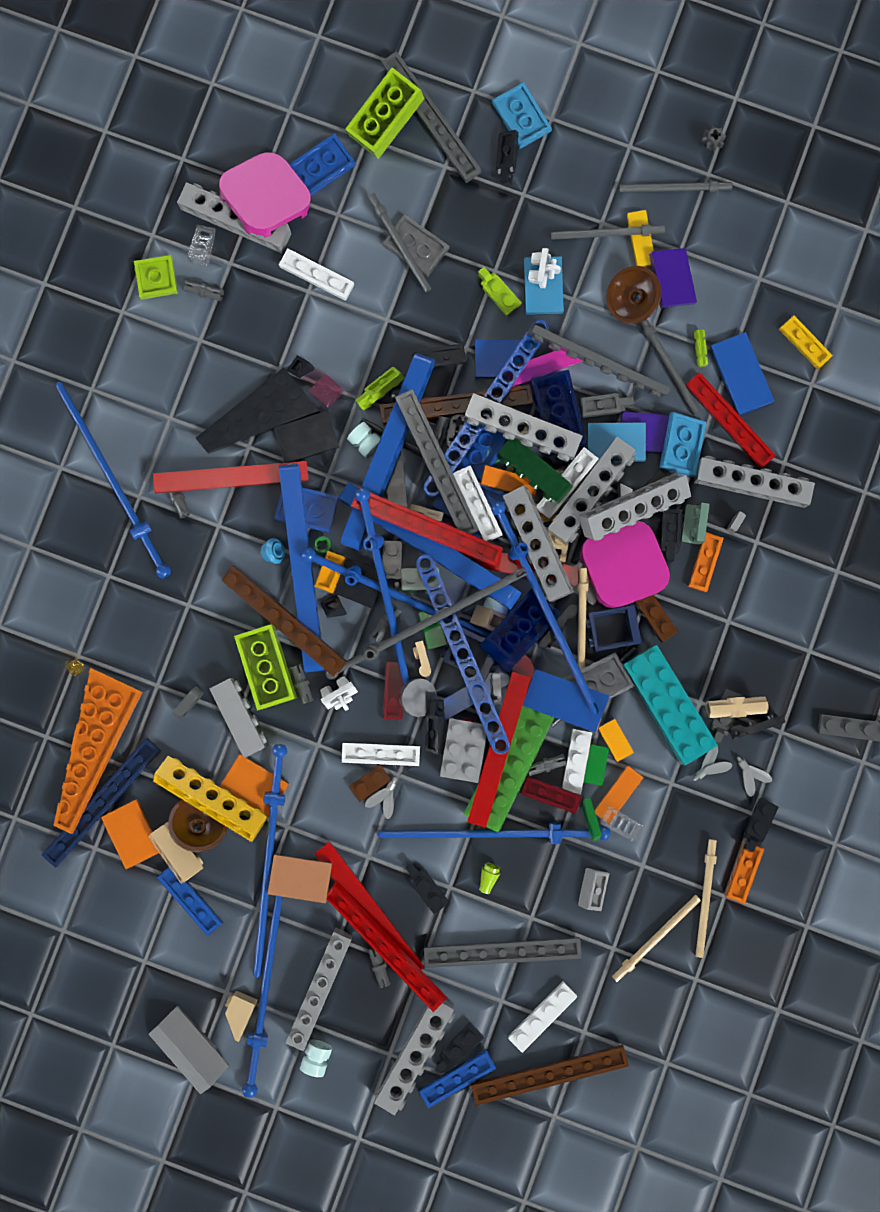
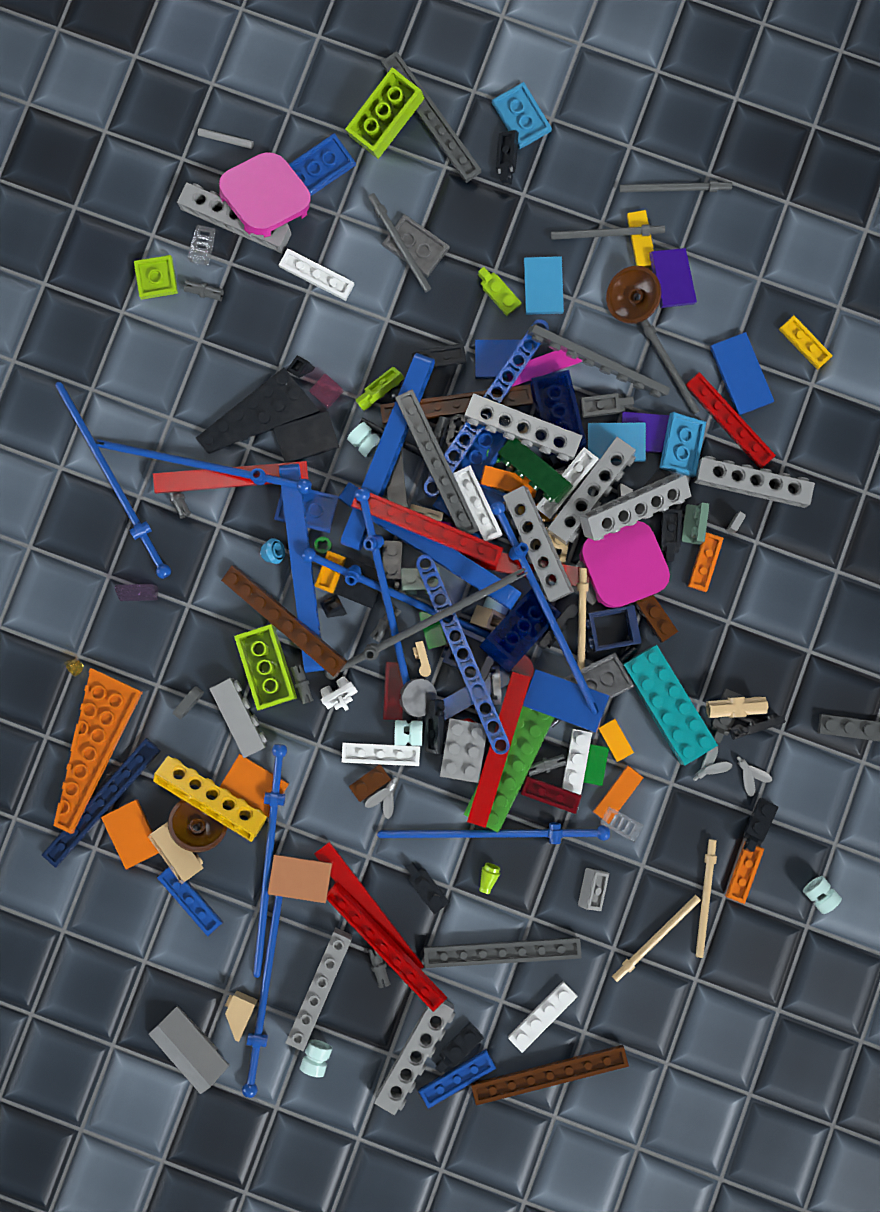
(137, 592): none -> clear purple slope
(225, 138): none -> light grey bar
(257, 475): none -> blue bar
(415, 732): none -> light aqua wheel
(543, 260): white hips -> none
(591, 819): green tile -> none
(700, 347): lime axle -> none
(713, 138): dark grey gear -> none
(820, 892): none -> light aqua wheel

